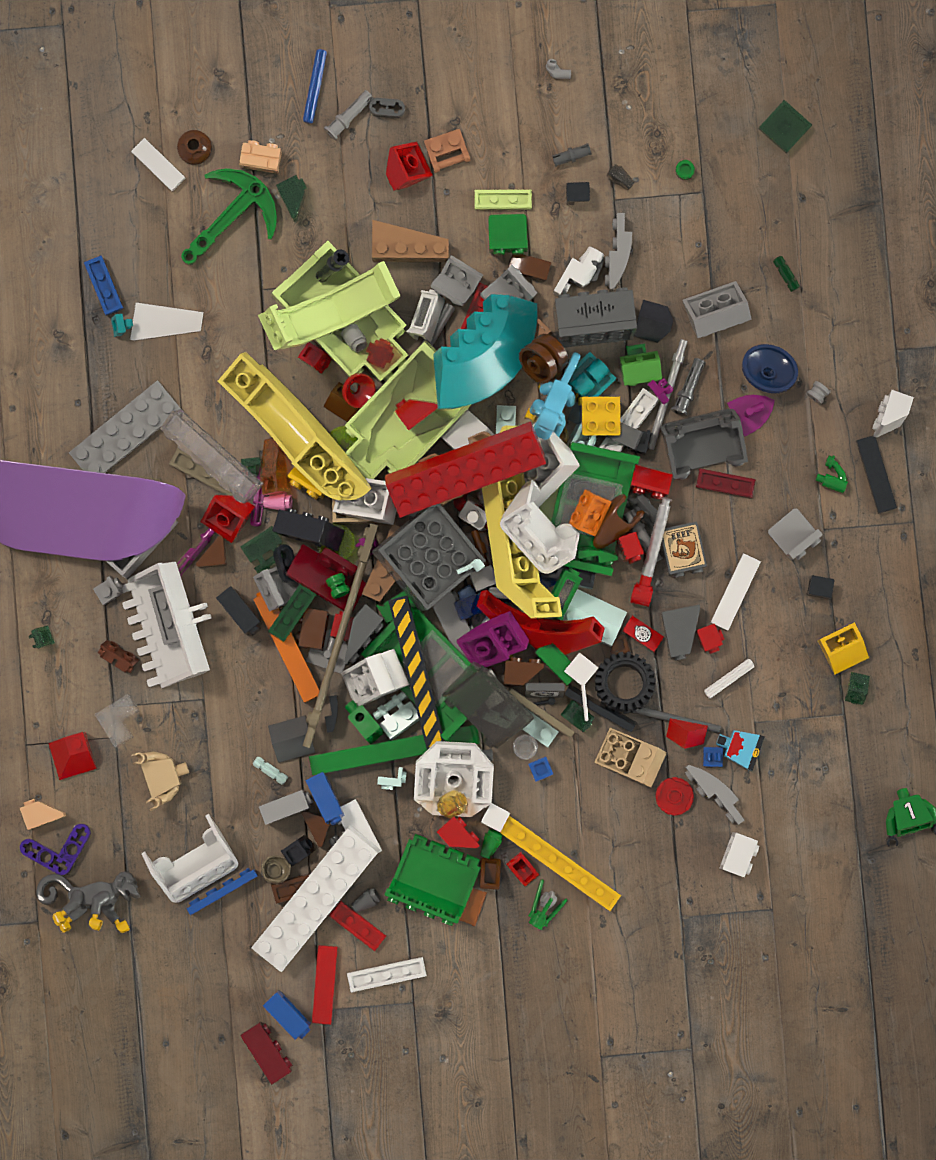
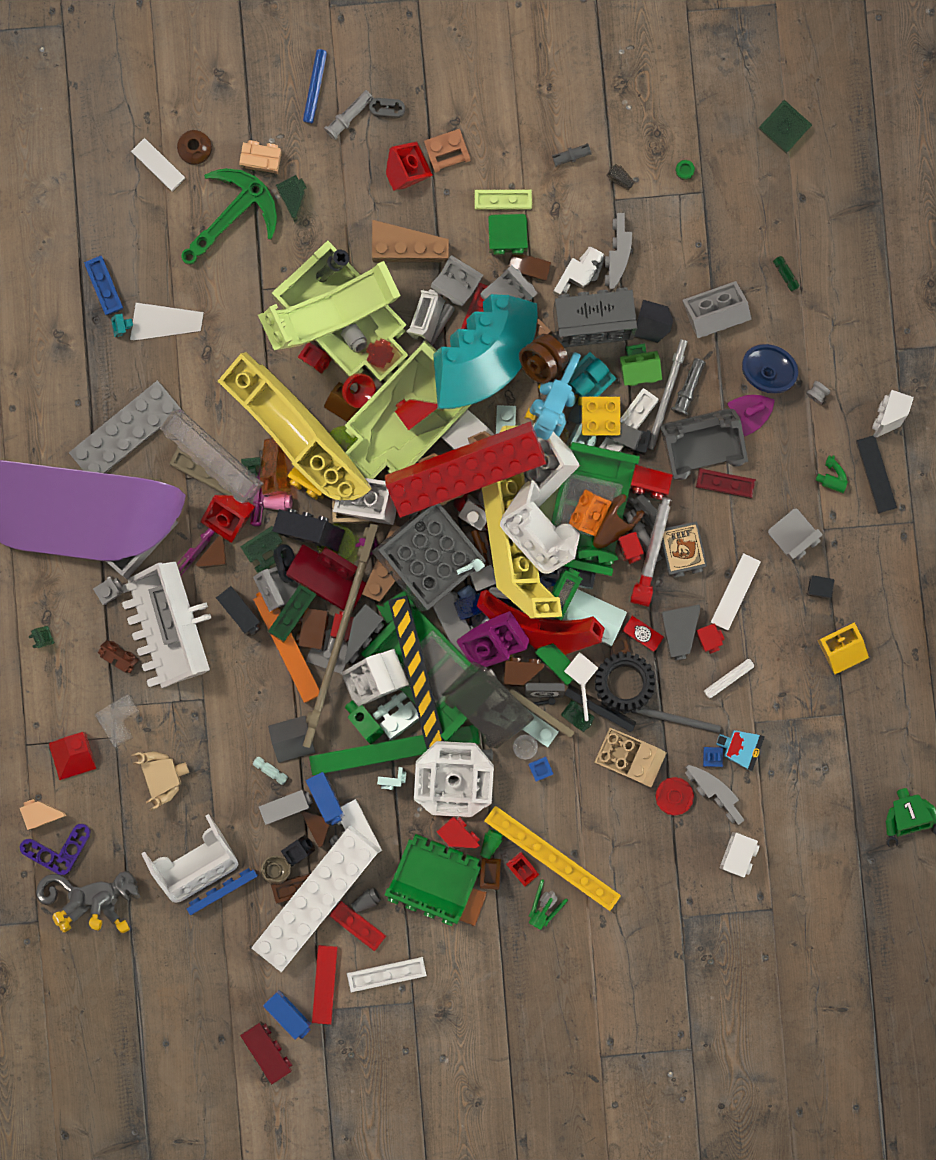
(331, 720): black slope -> none
(338, 586): green wheel -> none
(452, 804): clear yellow head -> none
(495, 817): white piece -> none
(555, 71): light grey arm -> none
(577, 192): black panel -> none
(659, 390): magenta tile -> none
(686, 733): red slope -> none
(857, 688): clear green bracket -> none

